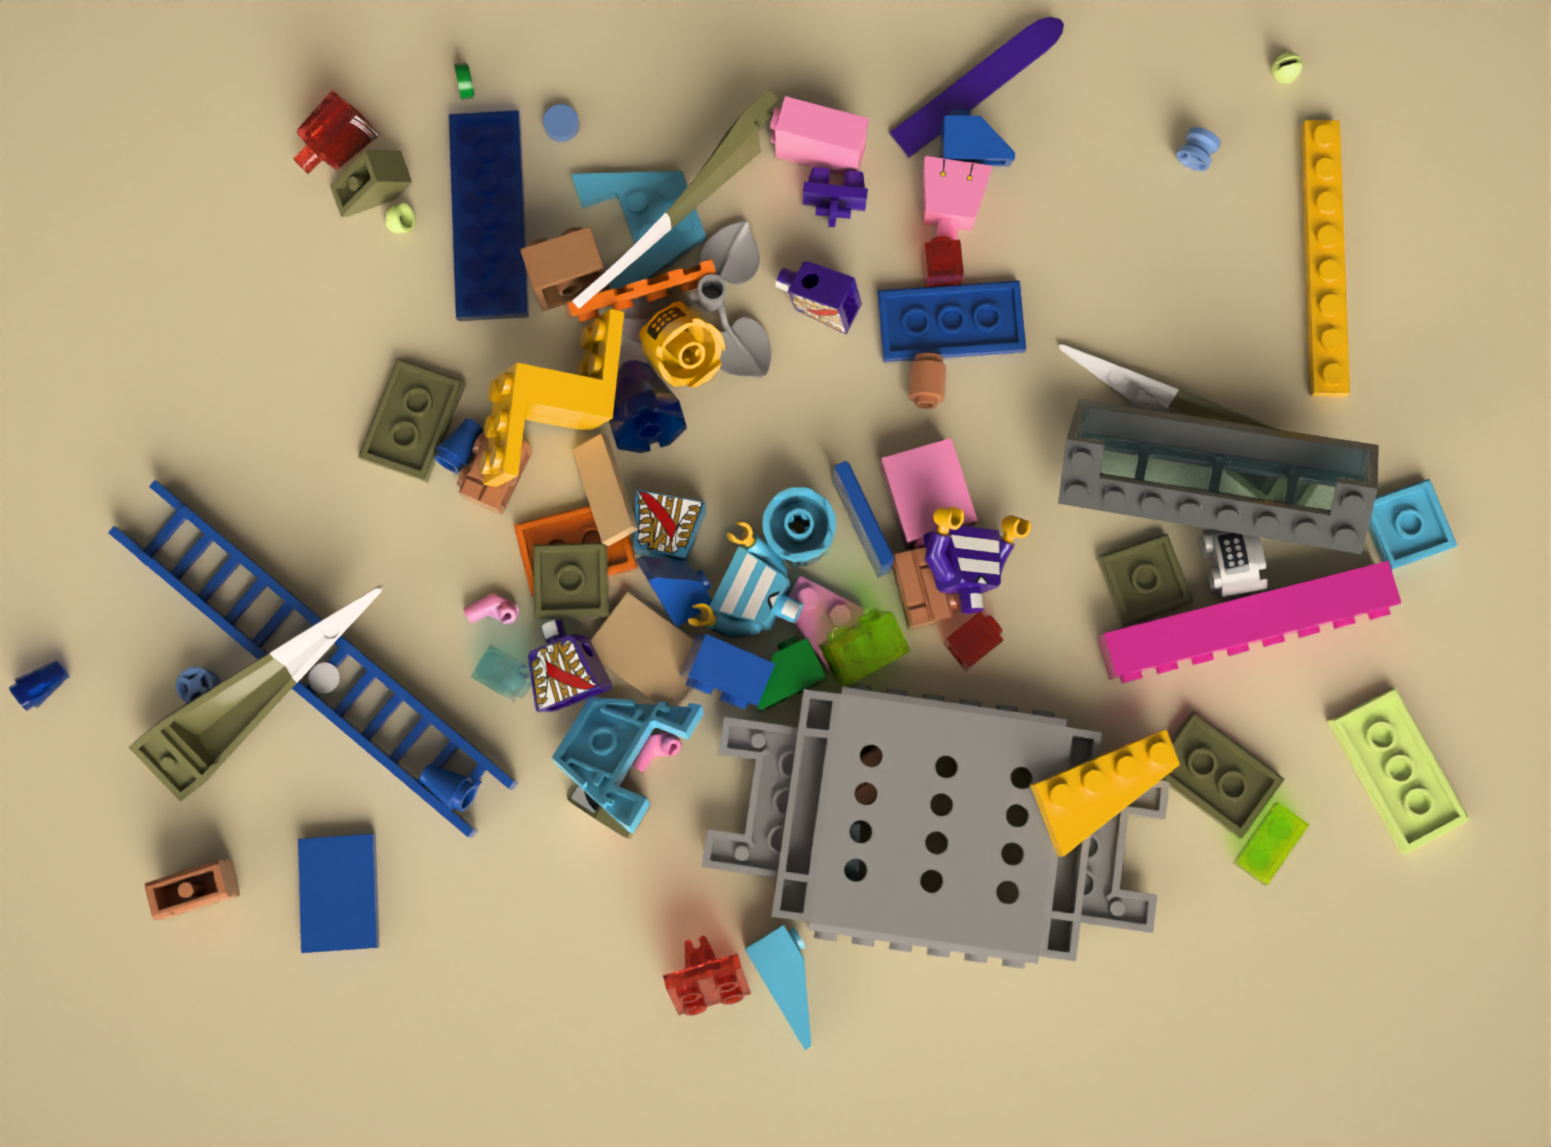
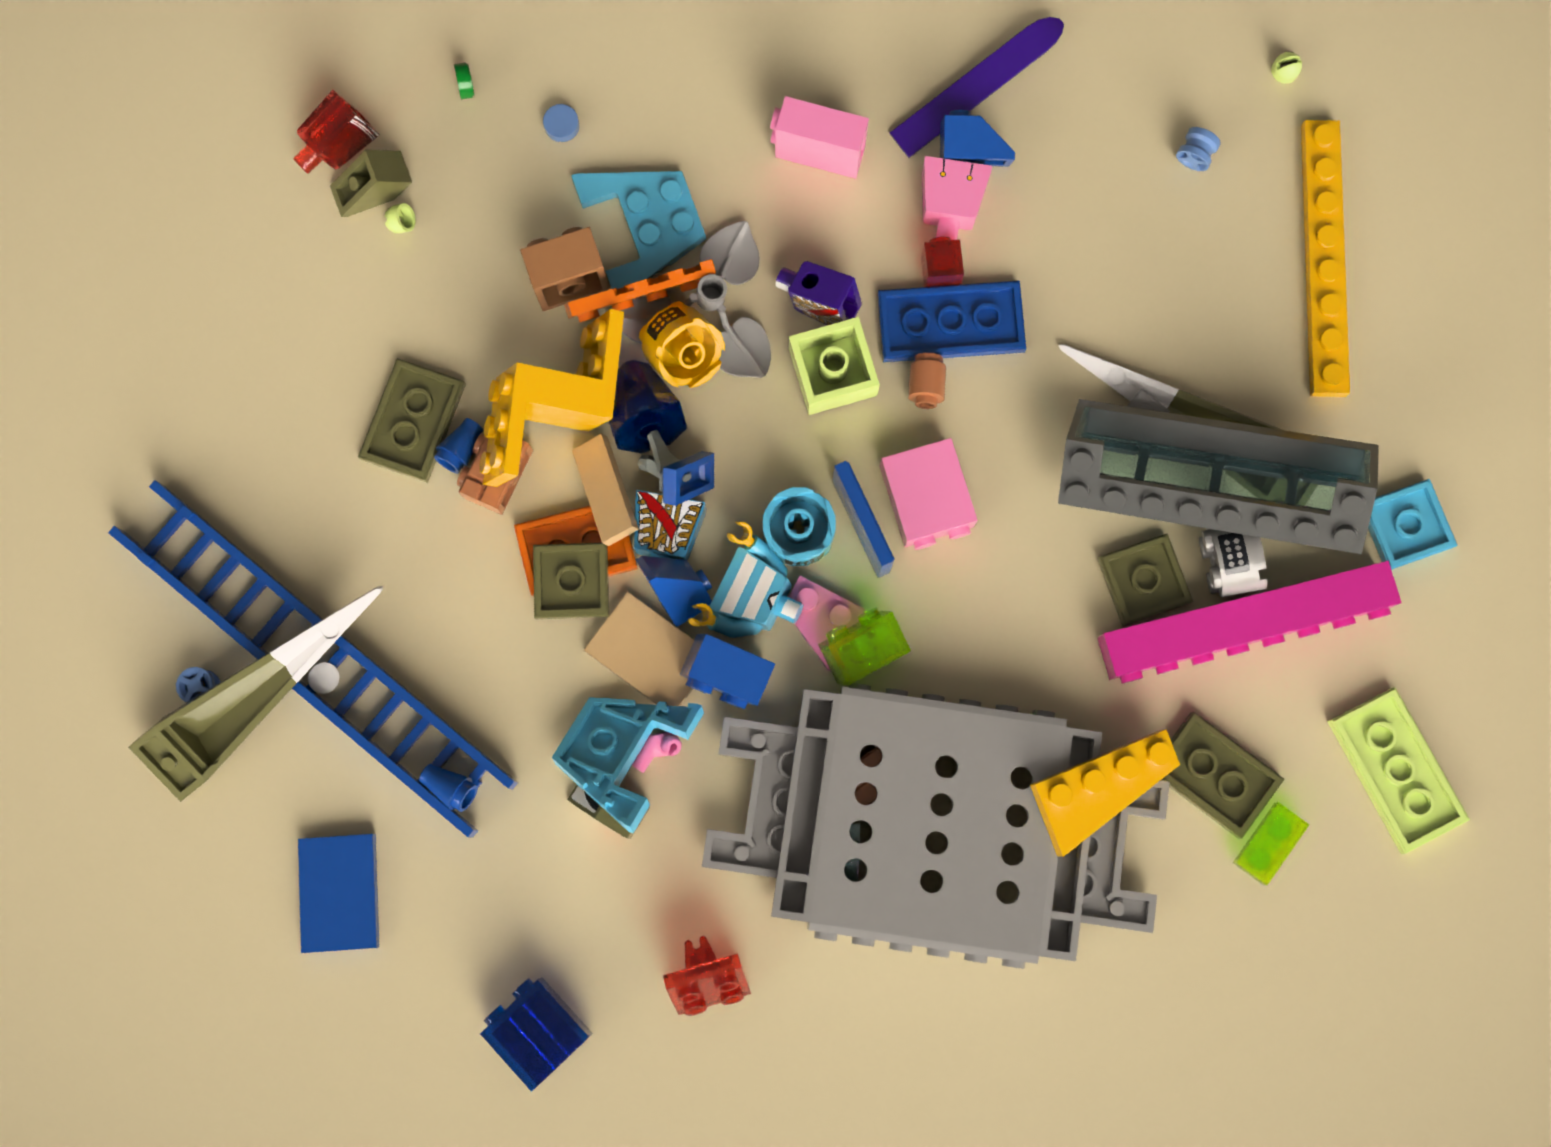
(38, 685): clear blue cone -> none
(192, 889): nougat brick -> none
(488, 215): clear blue plate -> none
(493, 606): bright pink arm -> none
(503, 674): clear light blue slope -> none
(534, 1032): none -> clear blue brick
(565, 669): torso -> none
(678, 478): none -> blue piece
(733, 152): olive plate -> none
(783, 971): medium azure slope -> none
(794, 671): green slope -> none
(833, 366): none -> yellowish green brick
(835, 200): dark purple hips -> none
(918, 592): nougat brick -> none
(969, 558): dark purple torso -> none
(974, 640): clear red brick -> none

